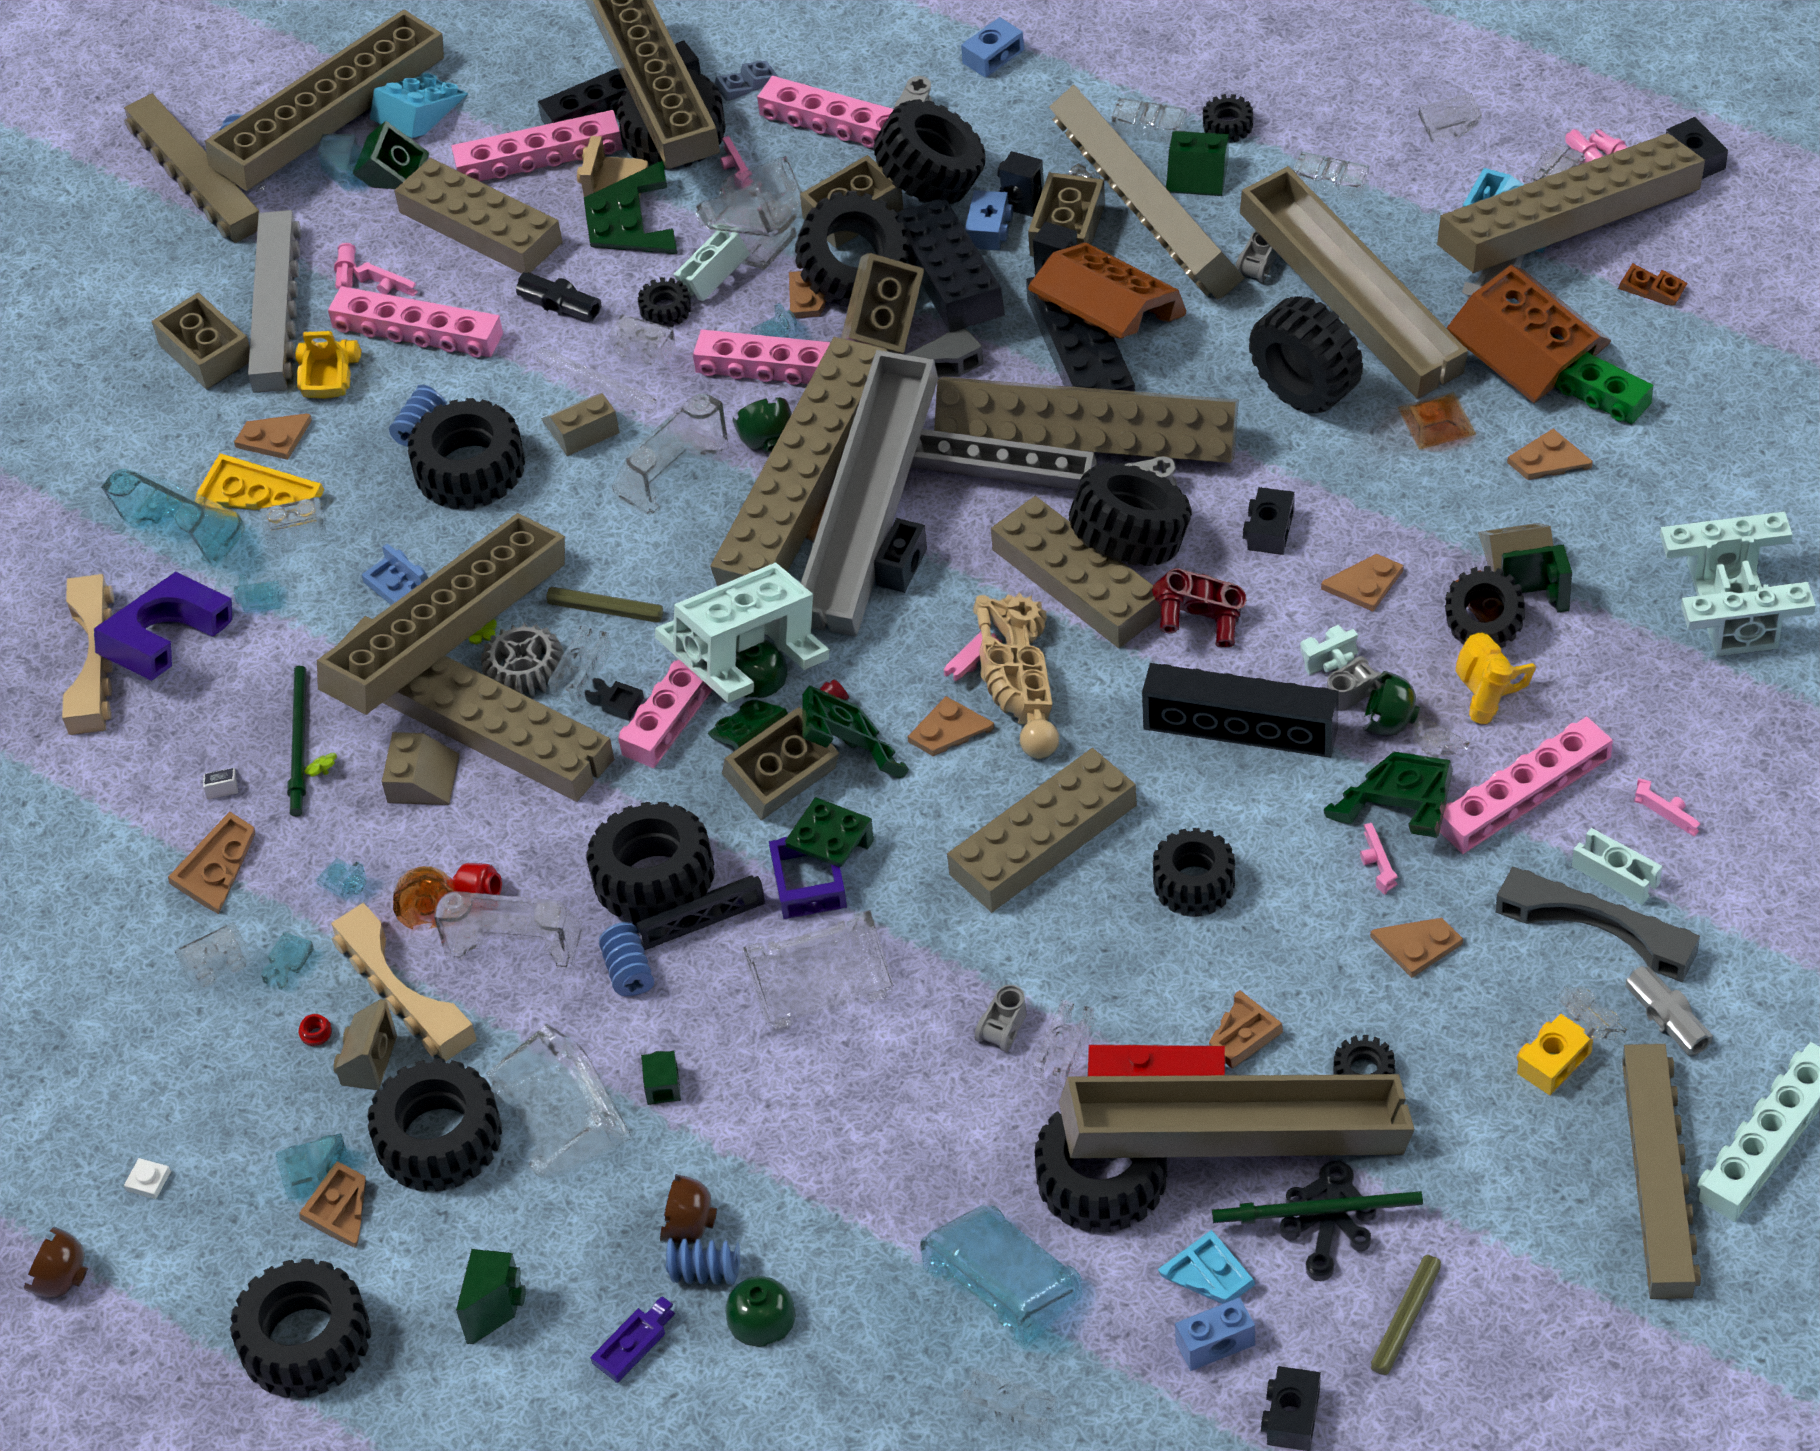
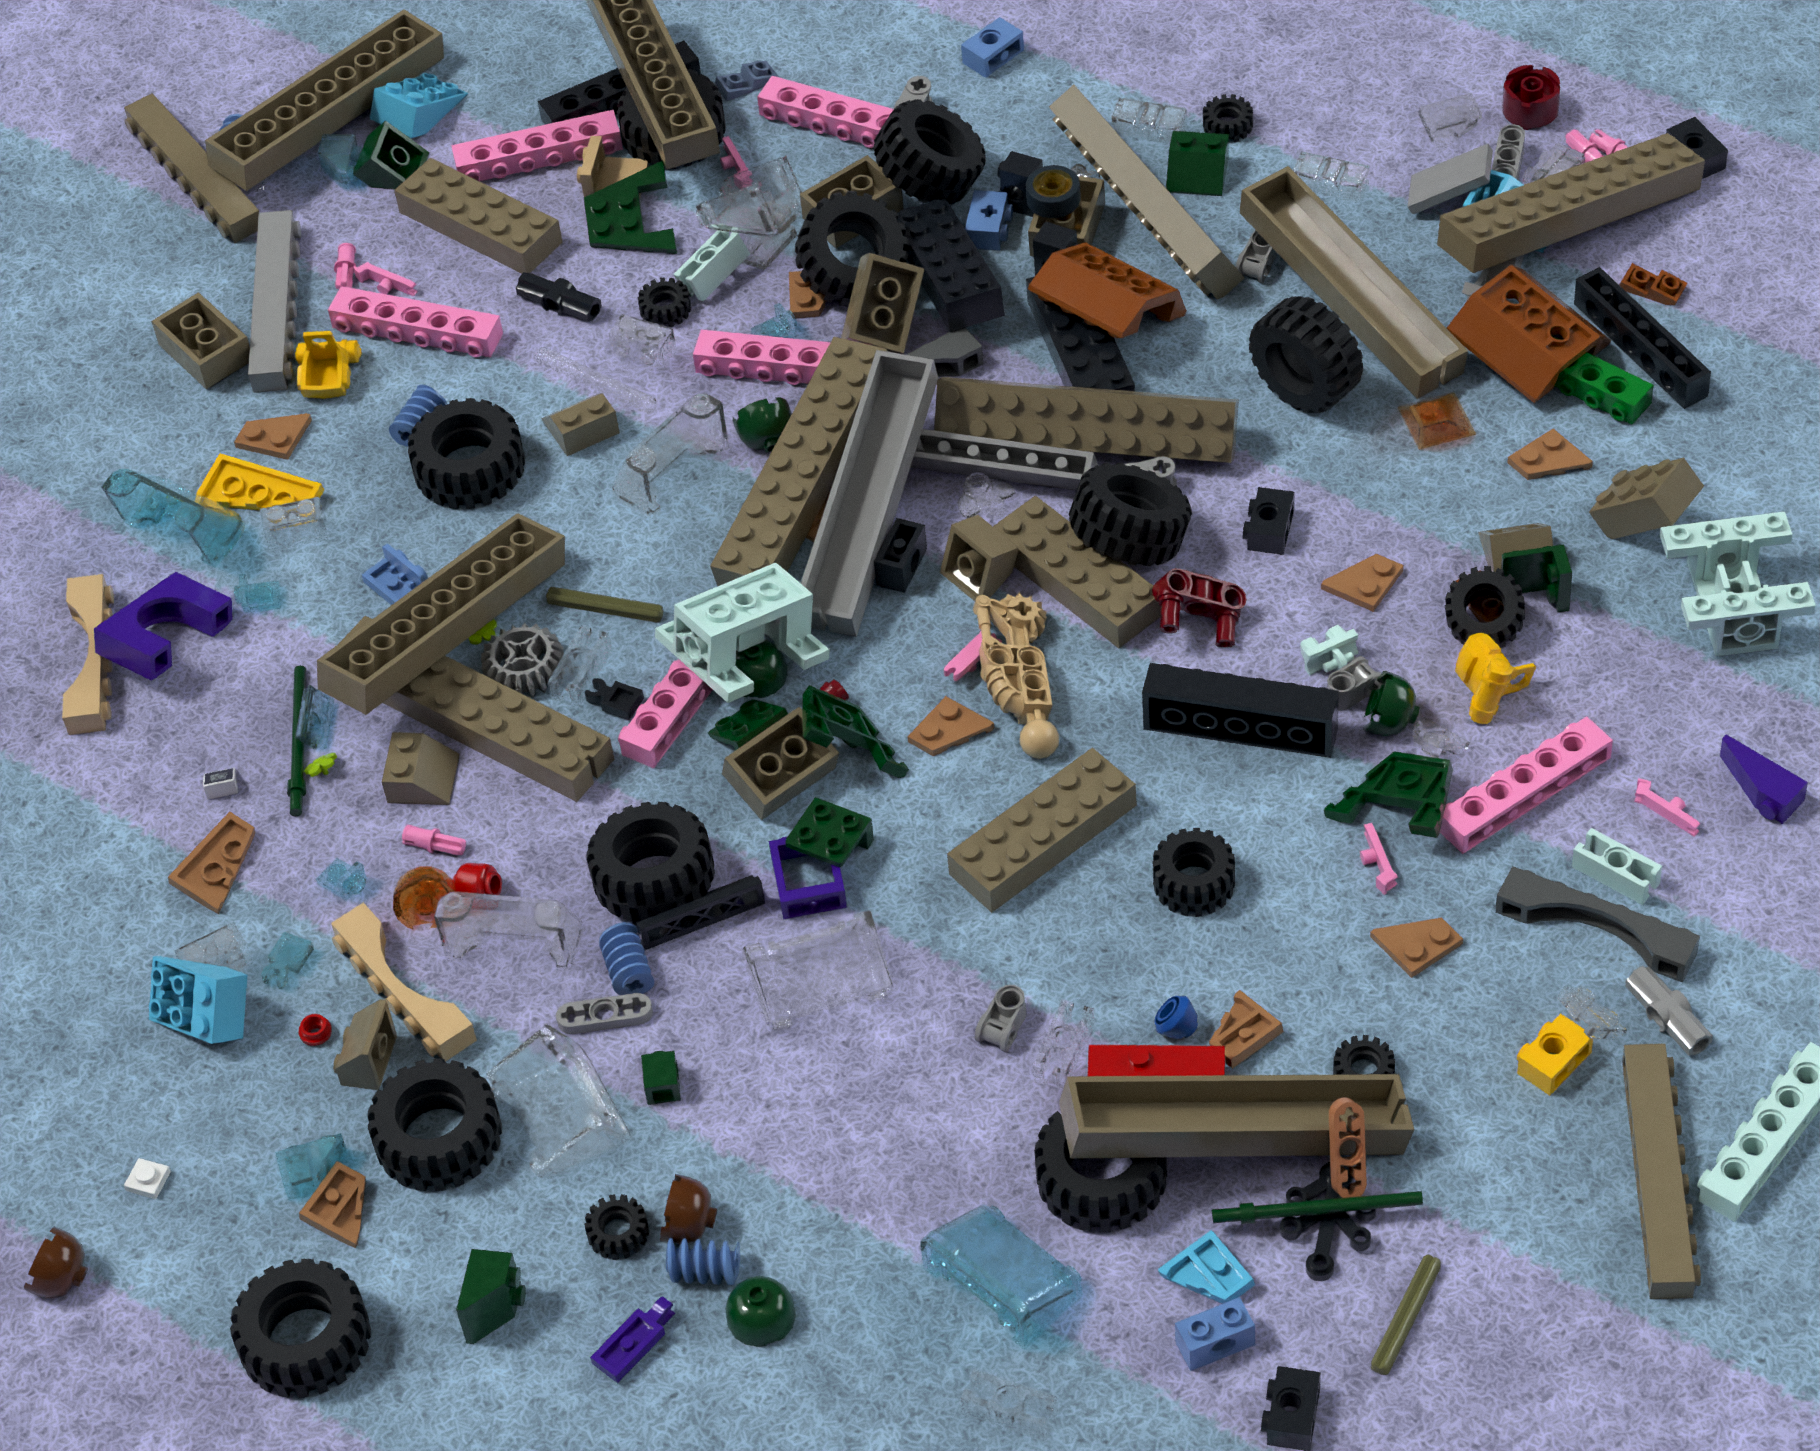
(198, 999): none -> medium azure slope
(314, 718): none -> clear light blue plate
(432, 840): none -> bright pink axle
(595, 1005): none -> light grey beam
(622, 1243): none -> black tyre
(977, 557): none -> dark tan slope
(984, 500): none -> clear plate
(1053, 191): none -> black wheel
(1176, 1018): none -> blue cone
(1355, 1123): none -> nougat beam
(1450, 179): none -> light grey tile
(1509, 150): none -> light grey beam
(1531, 96): none -> dark red brick
(1642, 338): none -> black brick
(1646, 498): none -> dark tan brick
(1765, 783): none -> dark purple slope

